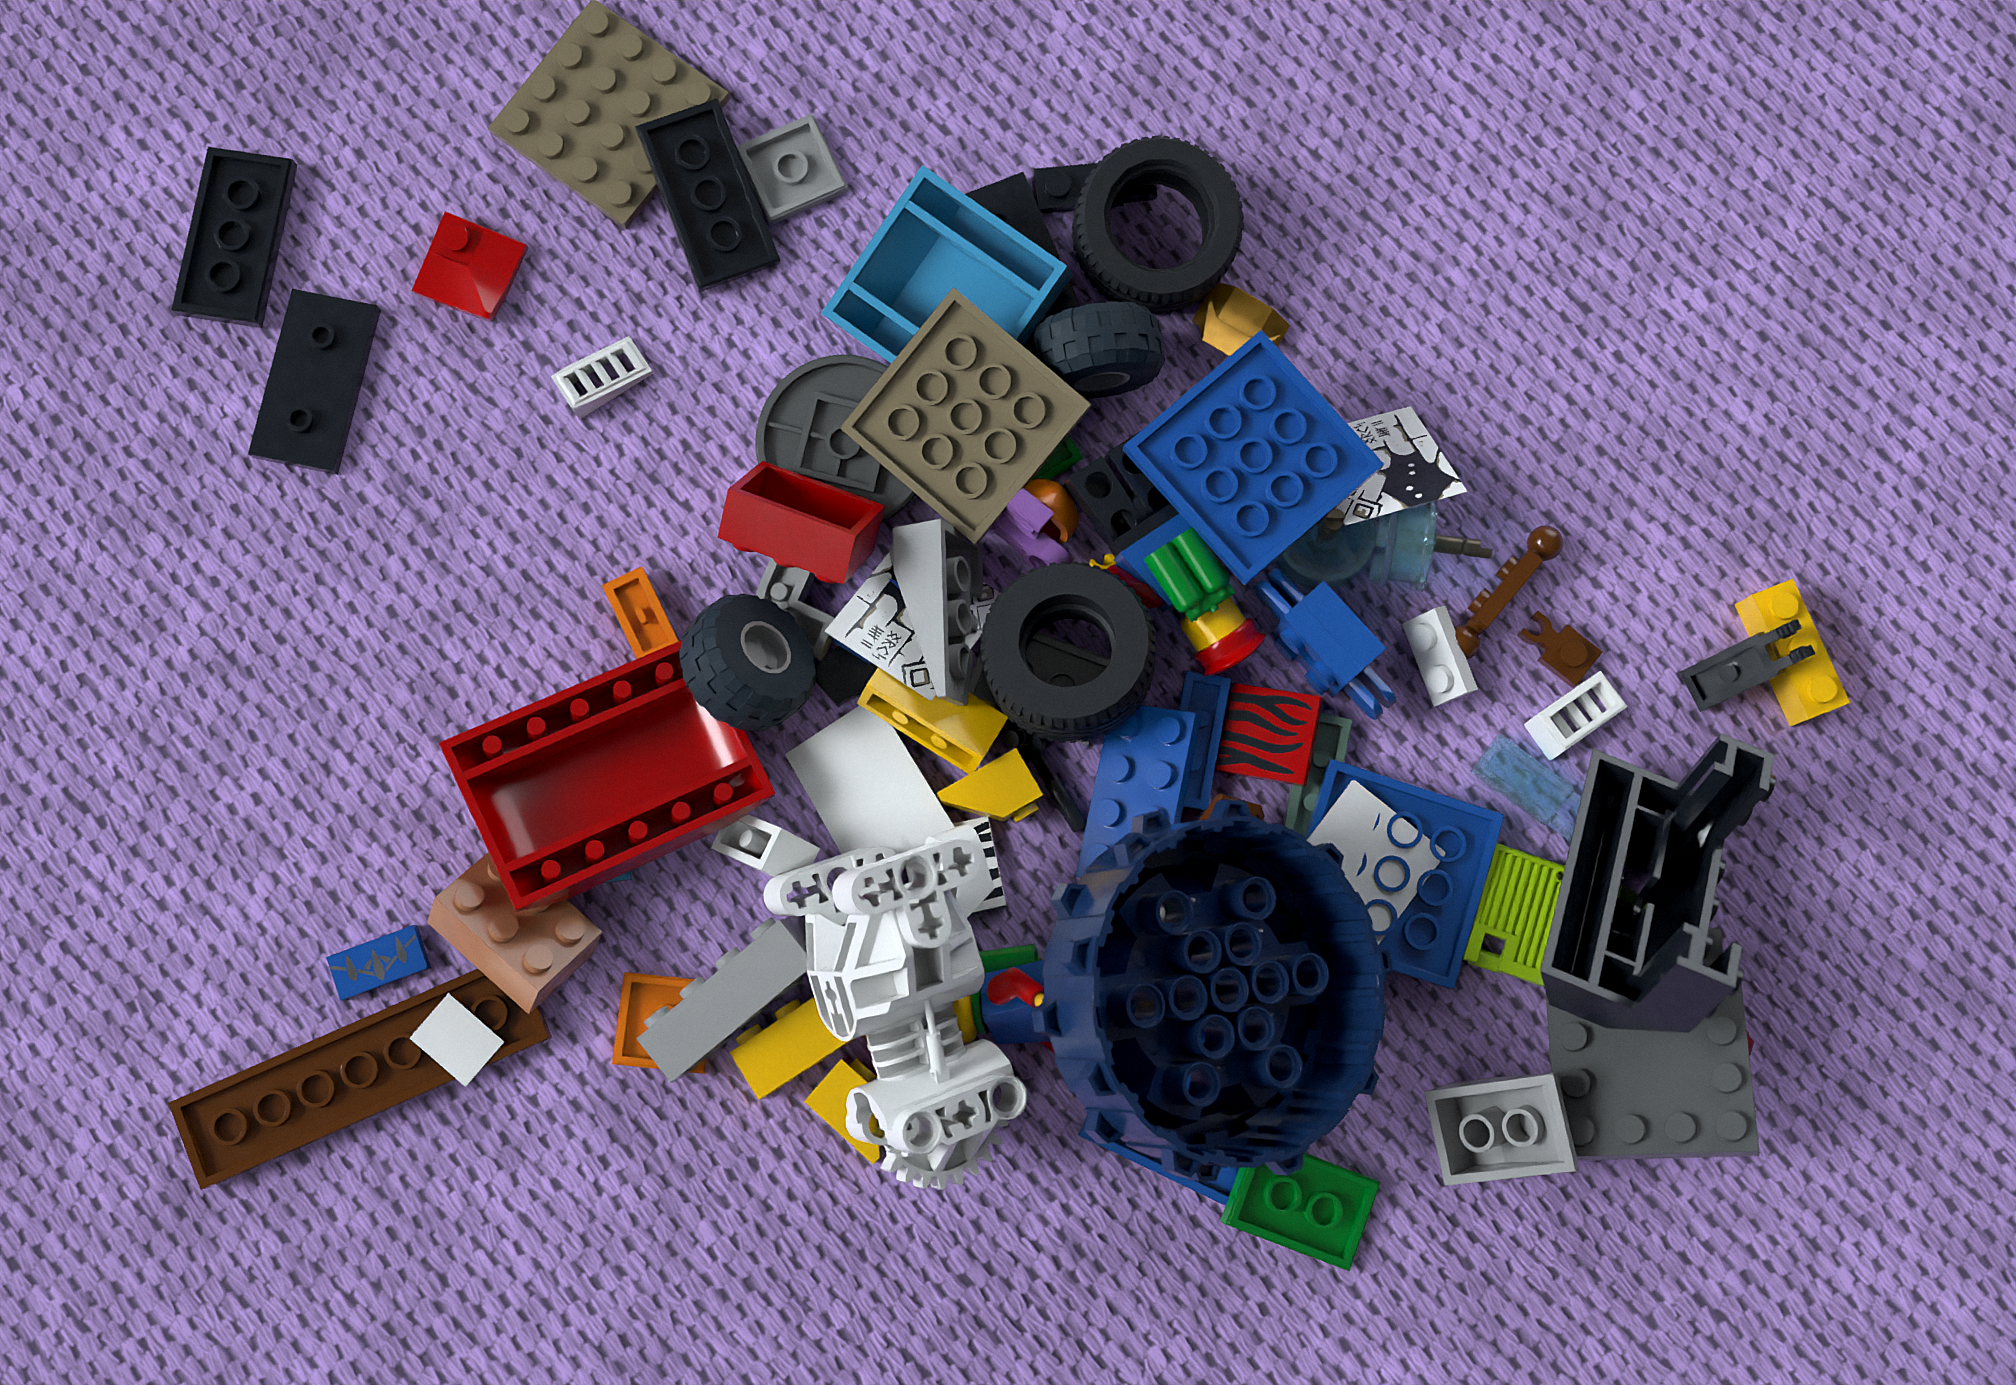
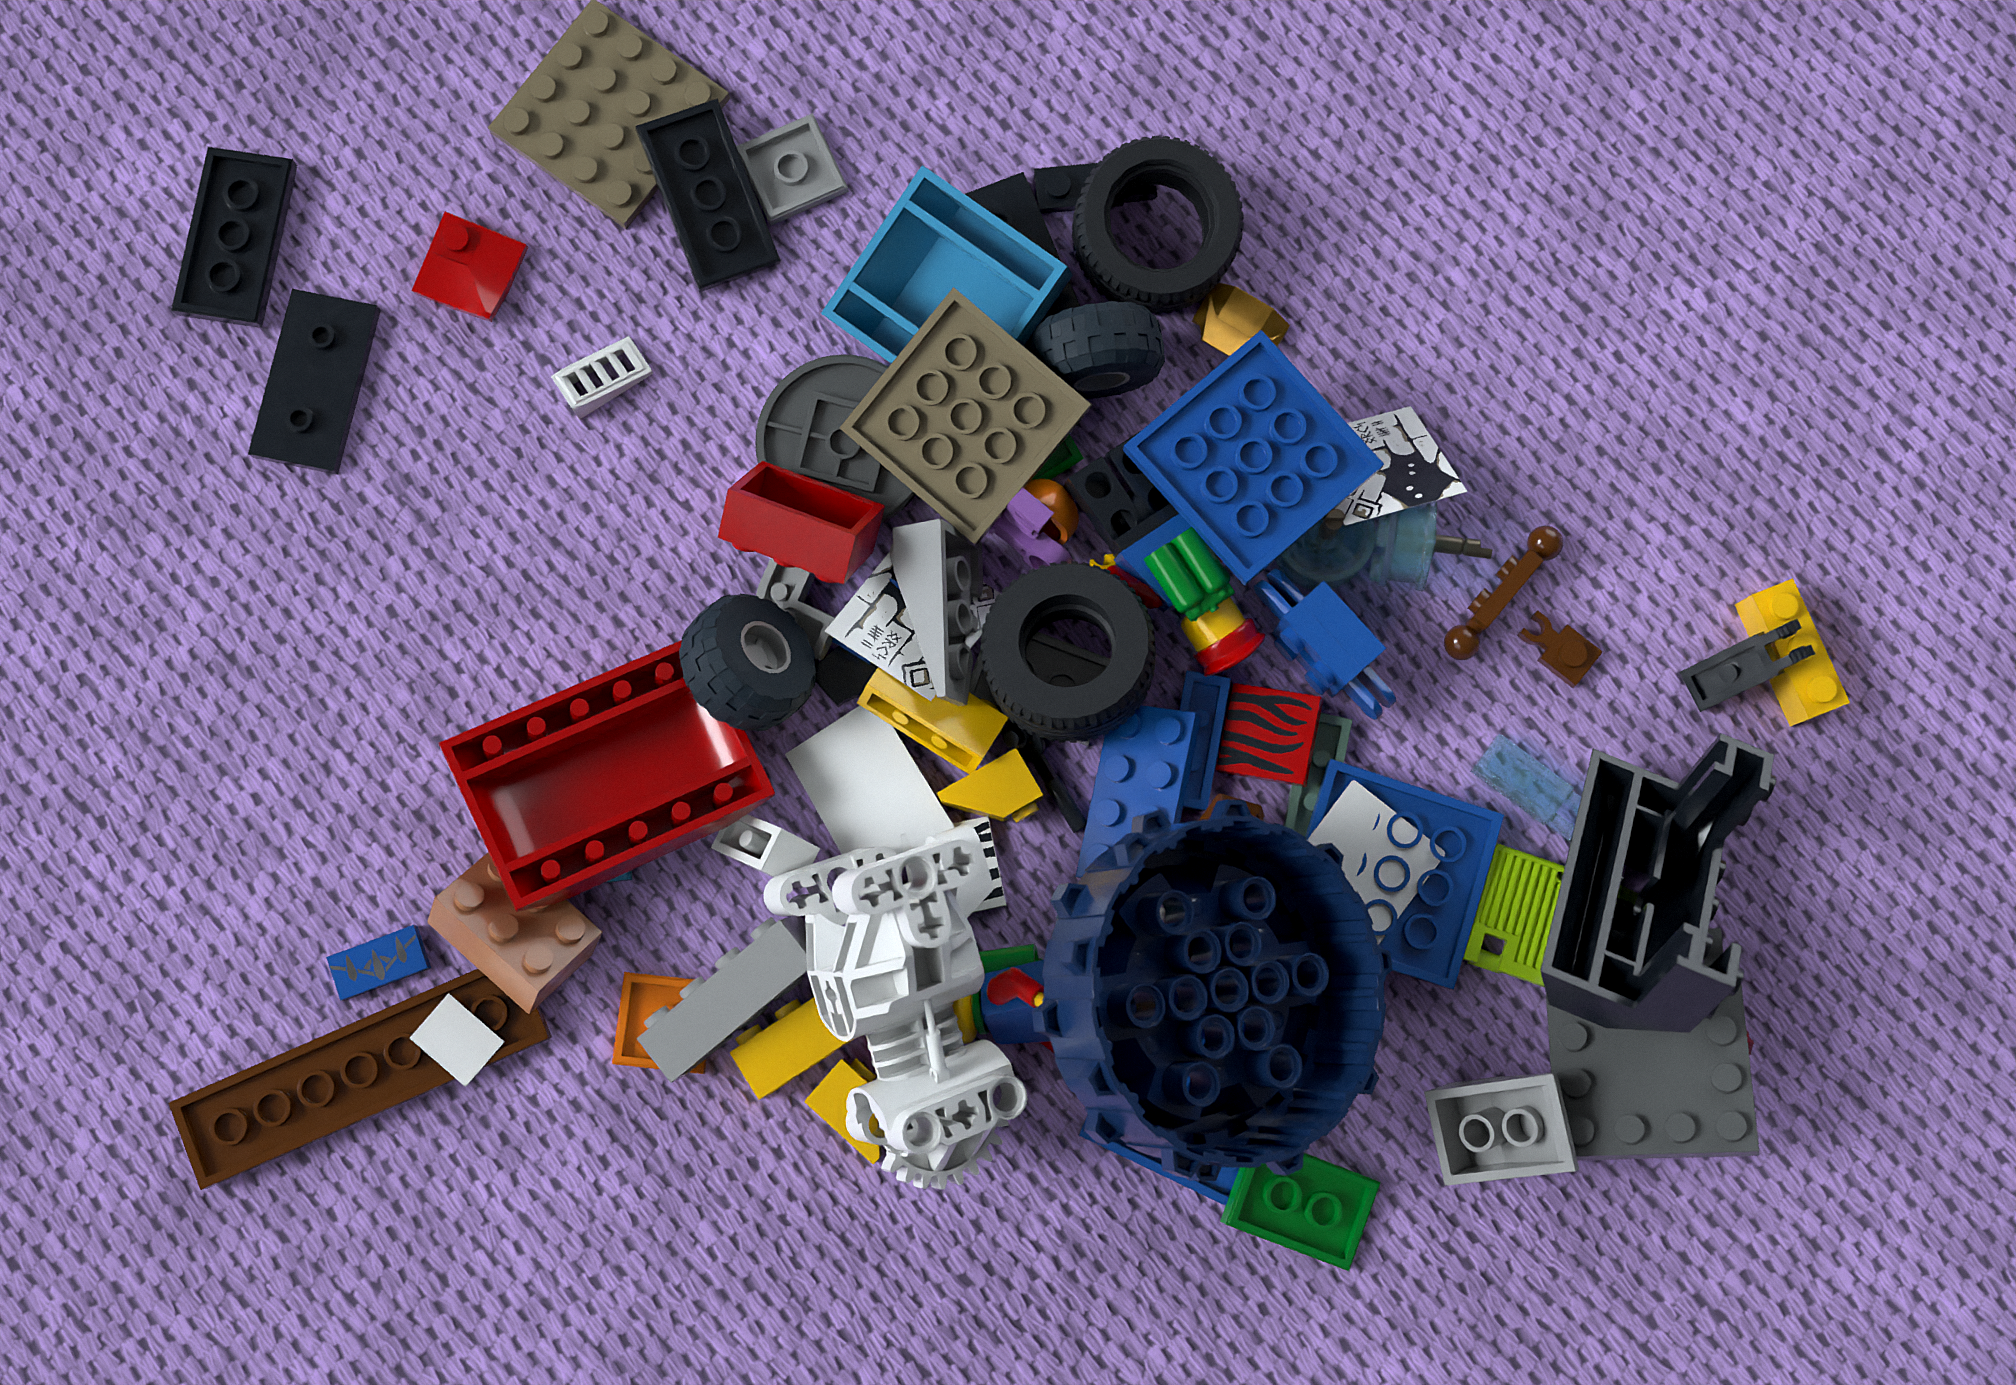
(640, 612): orange plate -> none
(1439, 656): white plate -> none
(1553, 732): white slope -> none

